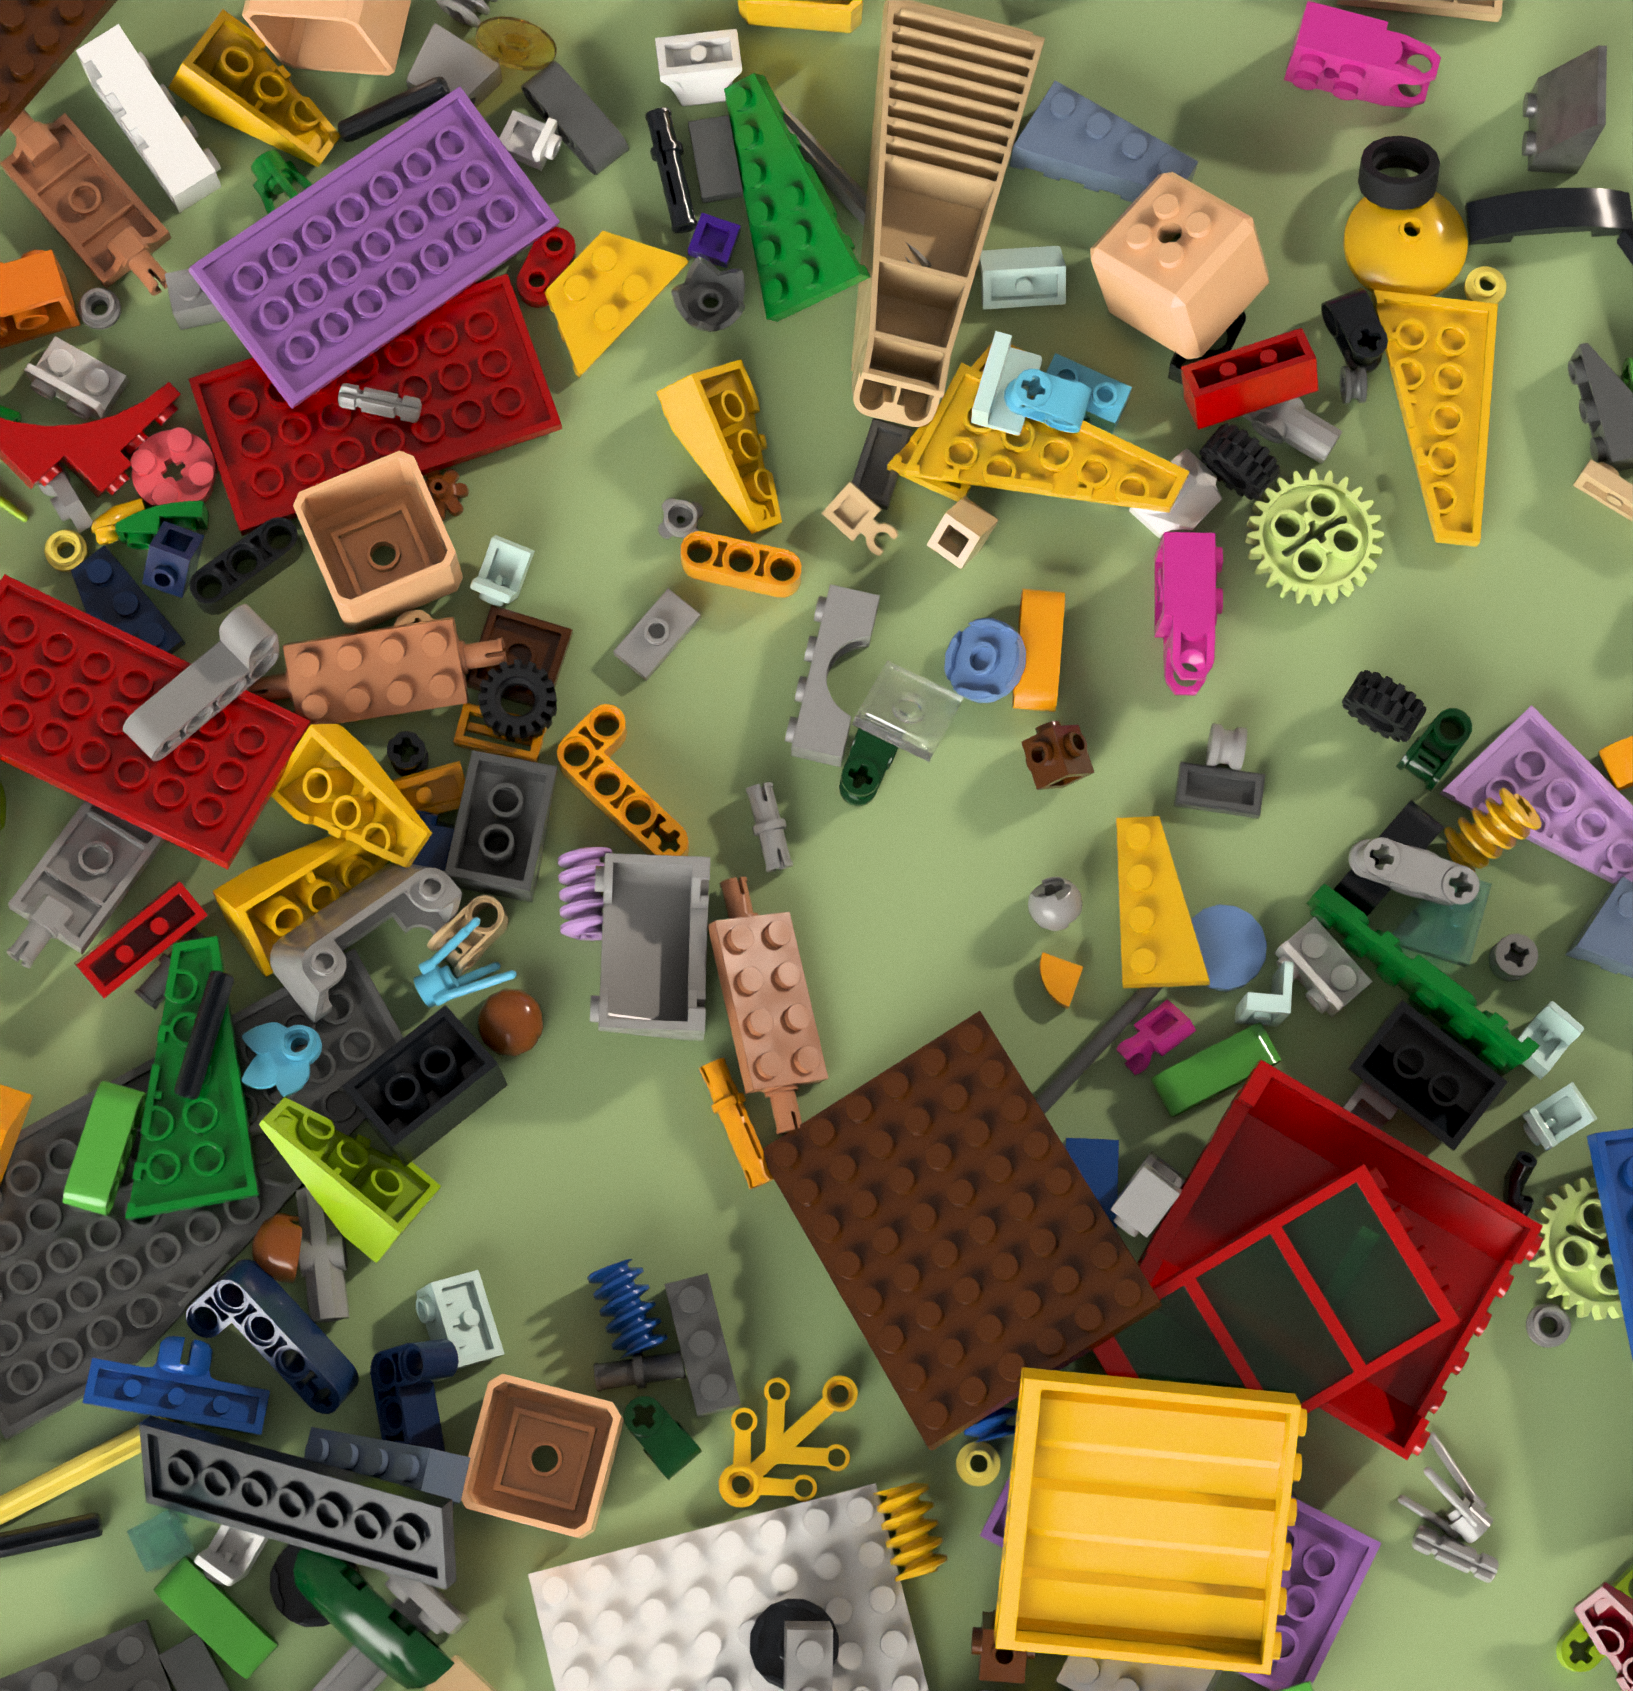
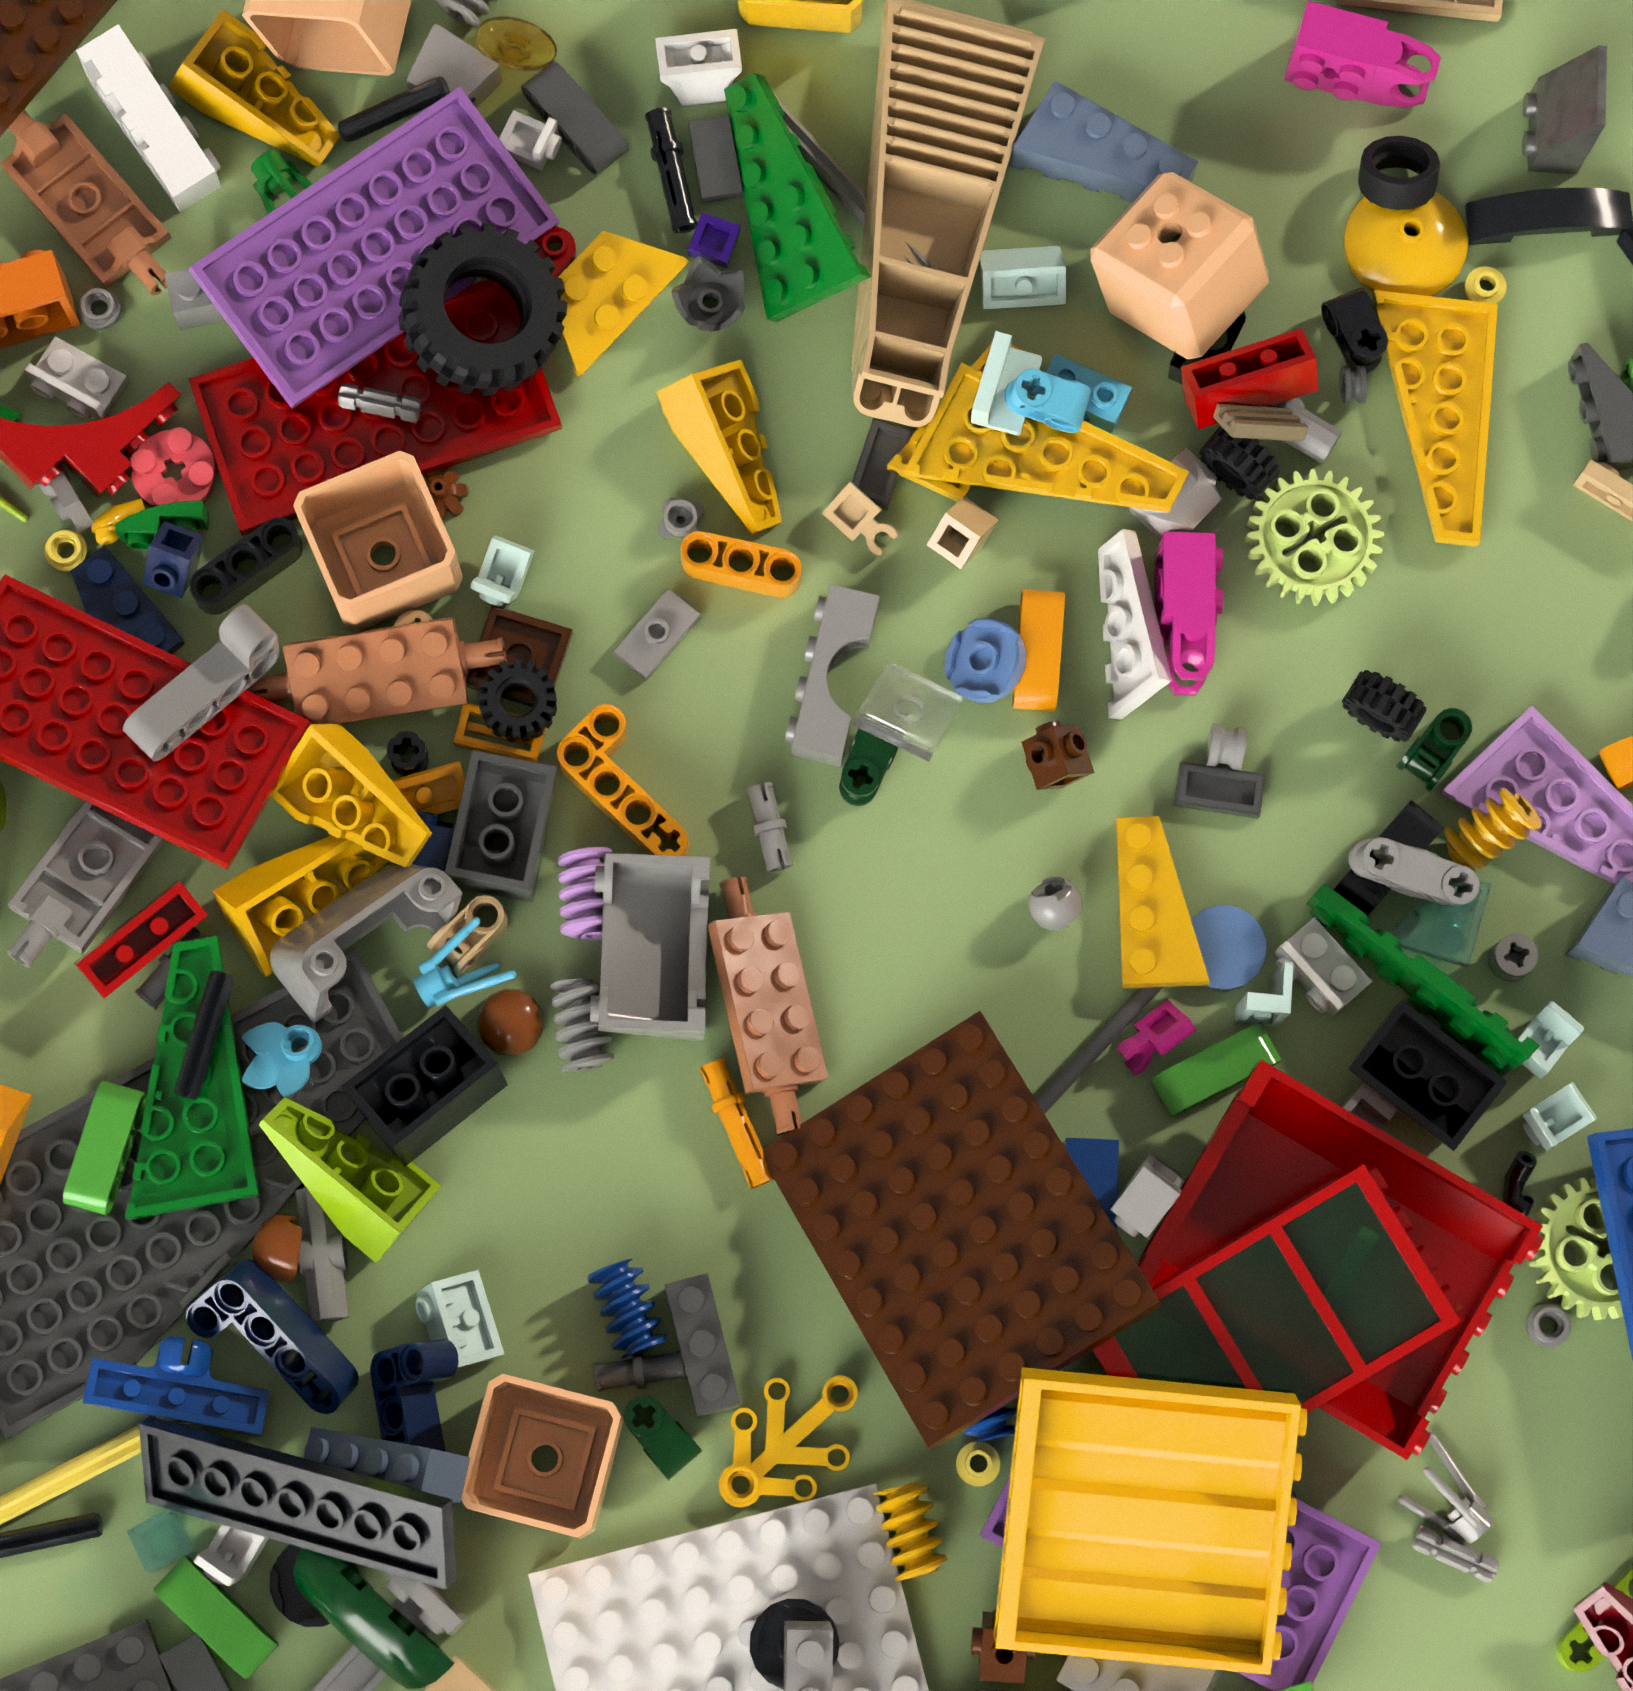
(513, 267): none -> black tyre
(579, 1033): none -> light grey piece
(1059, 978): light orange tile -> none
(1131, 626): none -> white wing
(1260, 422): none -> dark tan tile

